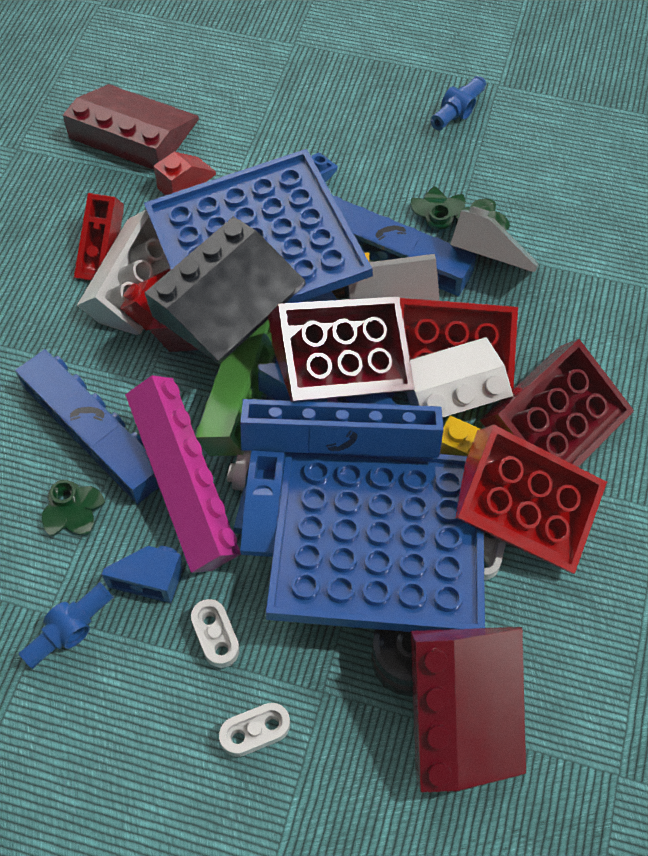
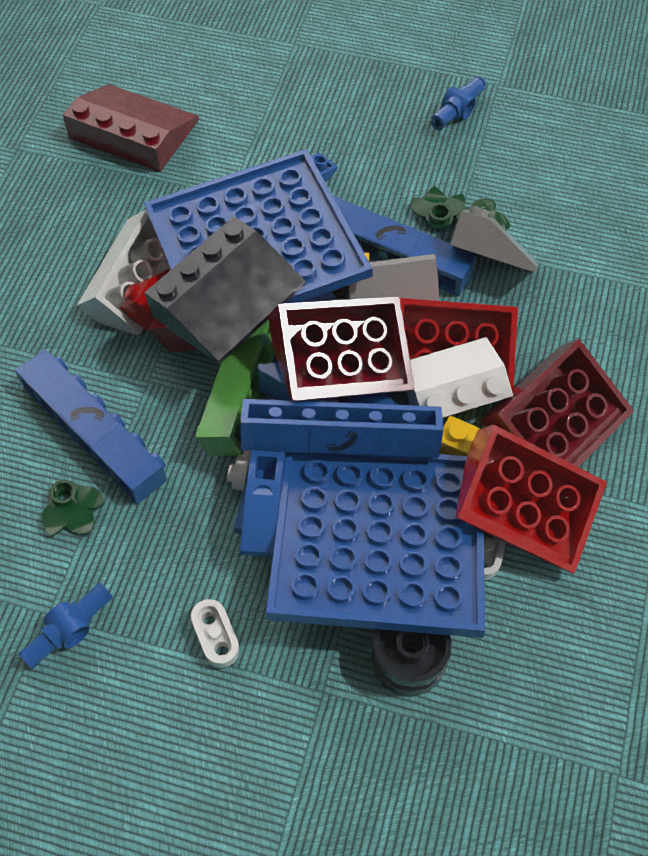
(99, 231): red slope -> none
(147, 573): blue slope -> none
(181, 172): red slope -> none
(182, 474): dark pink brick -> none
(253, 727): white plate -> none
(468, 707): dark red slope -> none

